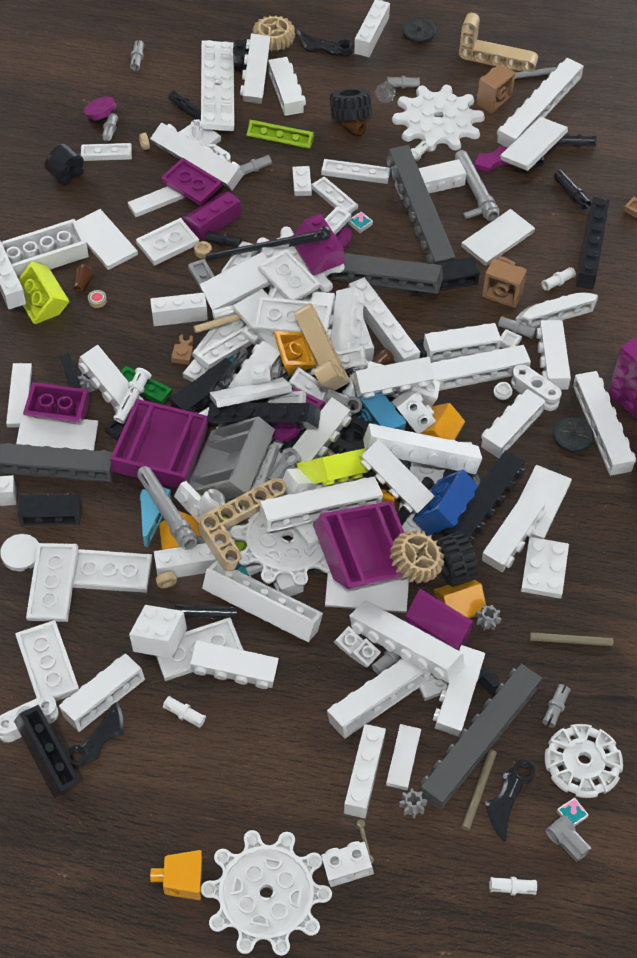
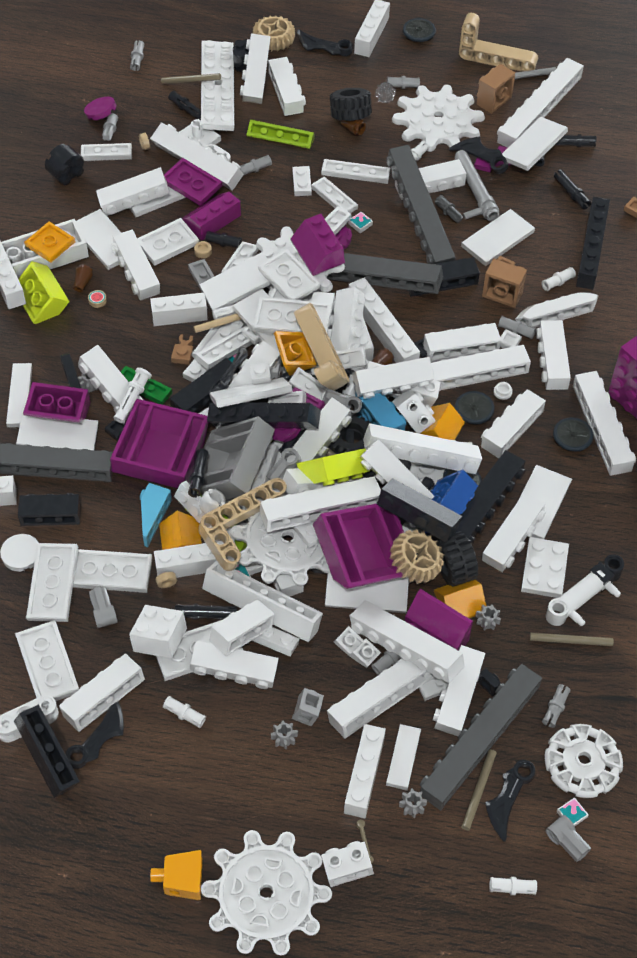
(49, 241): none -> light orange tile
(103, 610): none -> light grey piece
(133, 191): none -> white brick
(135, 264): none -> white brick
(178, 526): light grey cylinder -> none
(192, 78): none -> dark tan bar
(197, 477): none -> black pin
(241, 627): none -> white brick
(278, 641): none -> white plate
(284, 728): none -> light grey gear
(295, 240): black bar -> none
(308, 707): none -> light grey brick
(419, 510): none -> black brick
(448, 208): none -> dark grey axle
(475, 147): none -> black piece
(475, 407): none -> pearl dark grey wheel
(537, 385): white piece -> none
(596, 581): none -> white piece

